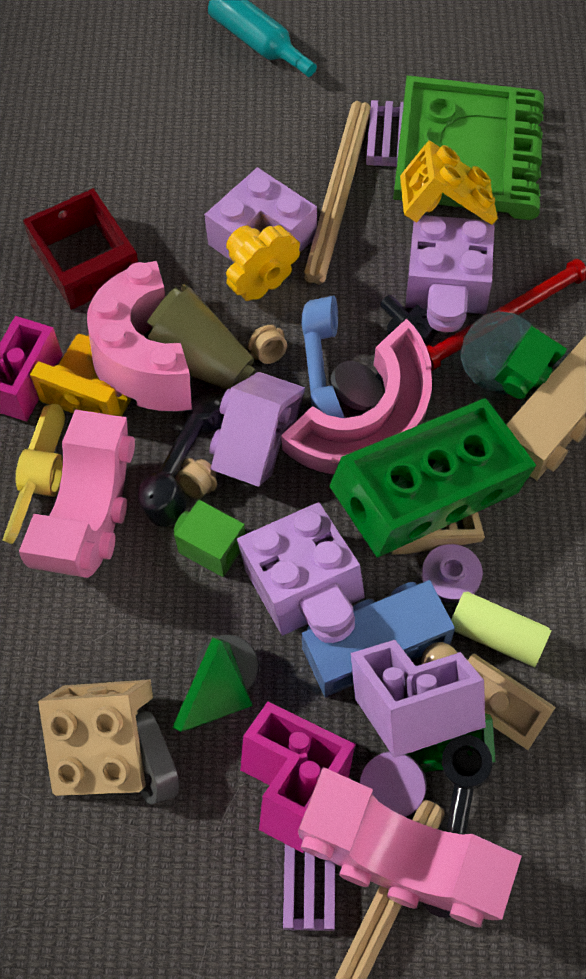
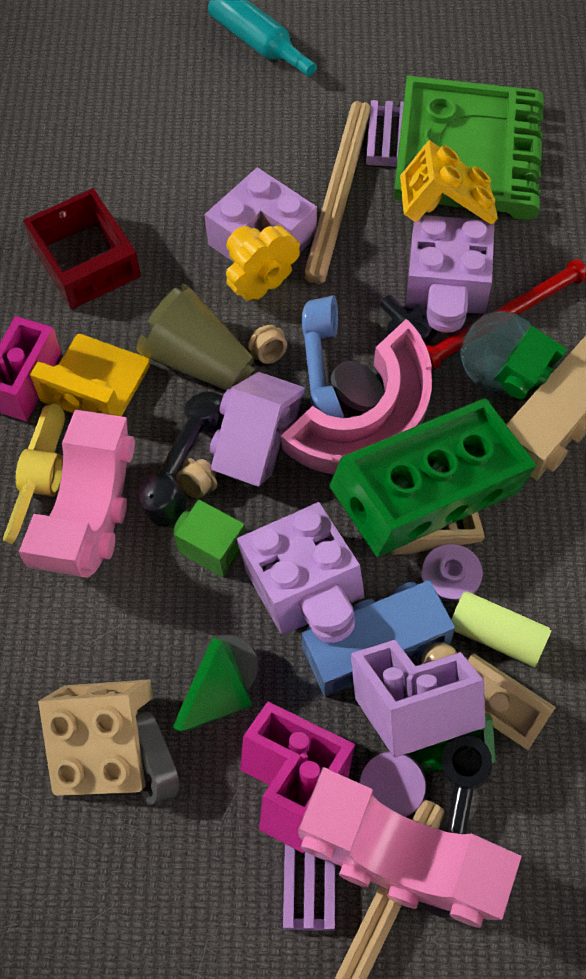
(125, 359): bright pink brick -> none

